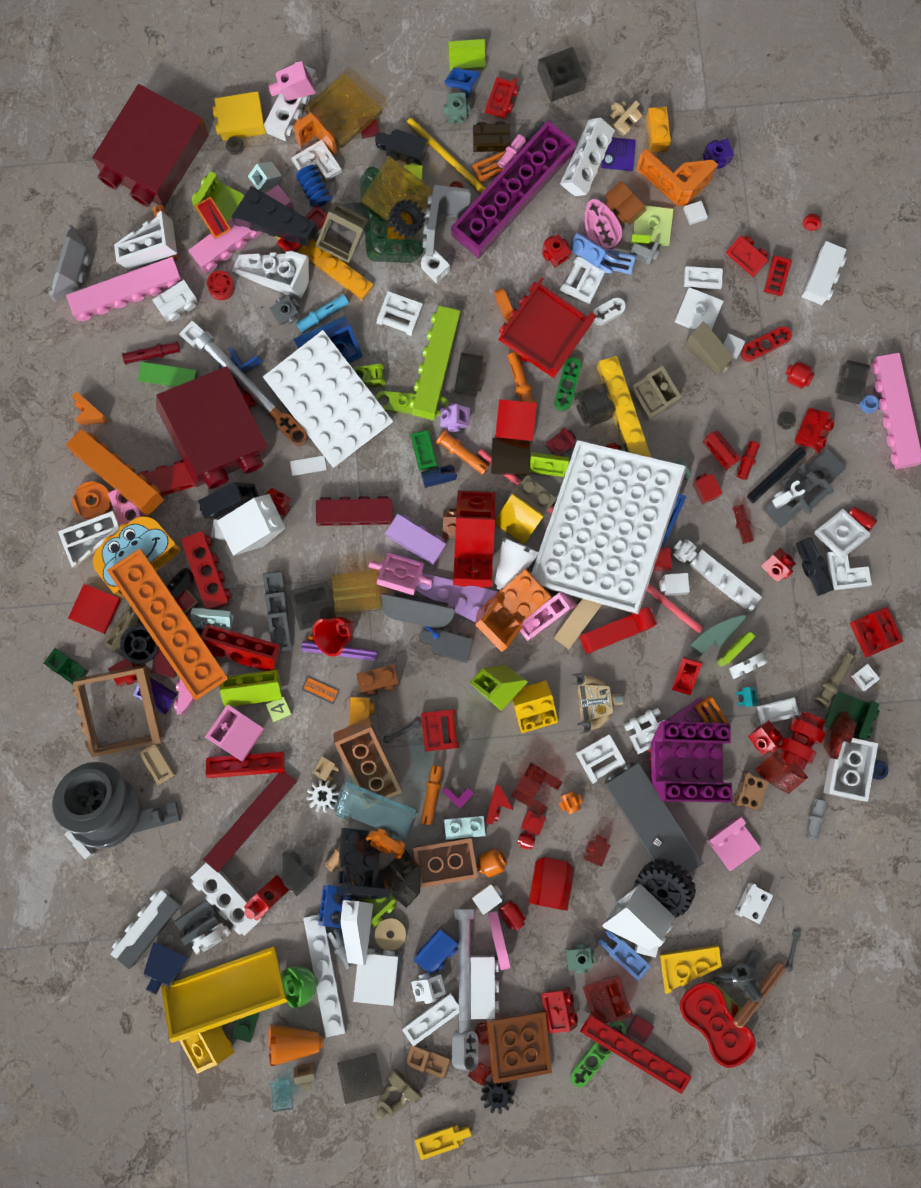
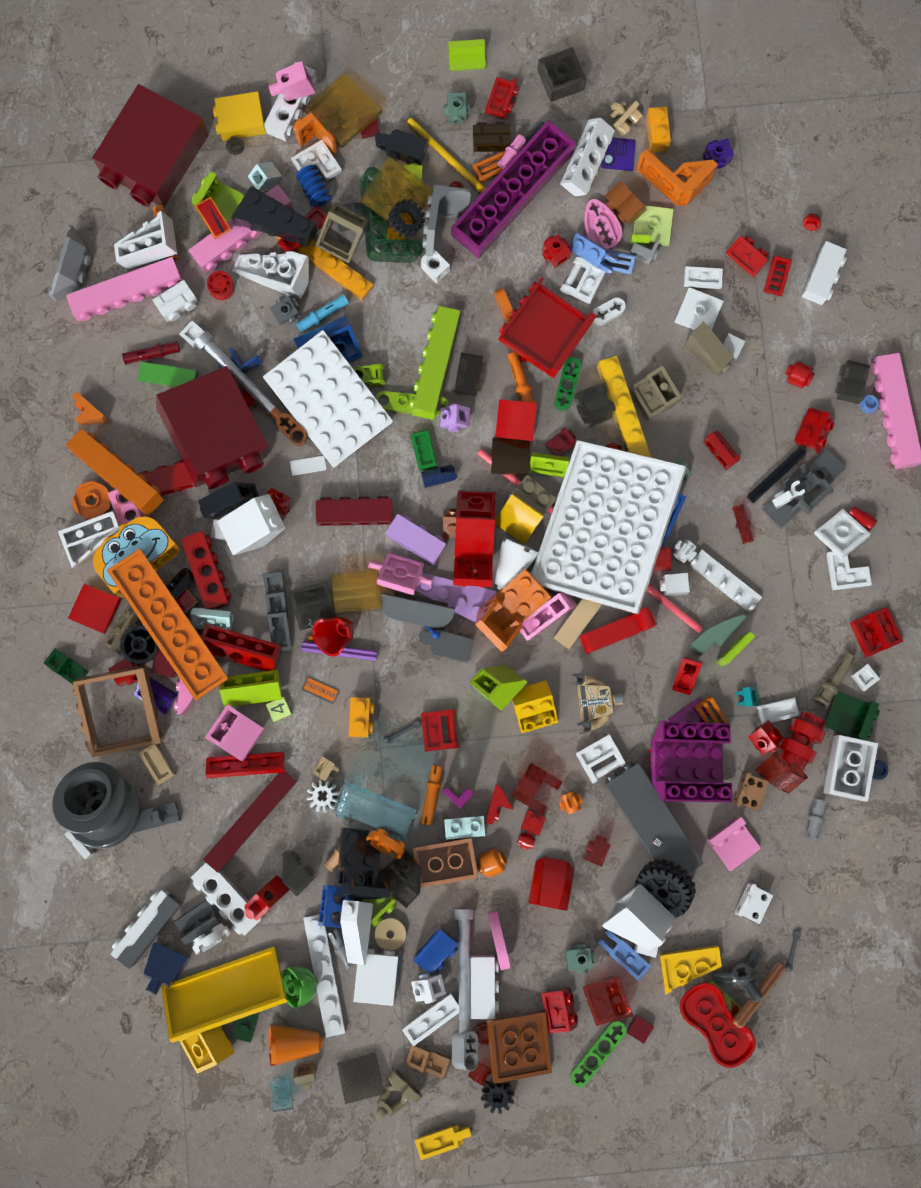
(367, 759): nougat brick -> none
(378, 679): dark orange brick -> none
(402, 308): white plate -> none
(455, 446): orange pin -> none
(463, 79): blue slope -> none
(488, 898): white brick -> none
(512, 915): red brick -> none
(635, 1053): red tile -> none
(643, 738): white plate -> none
(695, 213): white tile -> none
(707, 488): red brick -> none
(748, 460): red pin -> none
(748, 665): white plate -> none
(774, 345): red beam -> none
(779, 565): brick -> none
(786, 415): clear smoke plate -> none
(814, 566): black piece -> none
(839, 732): clear red slope -> none

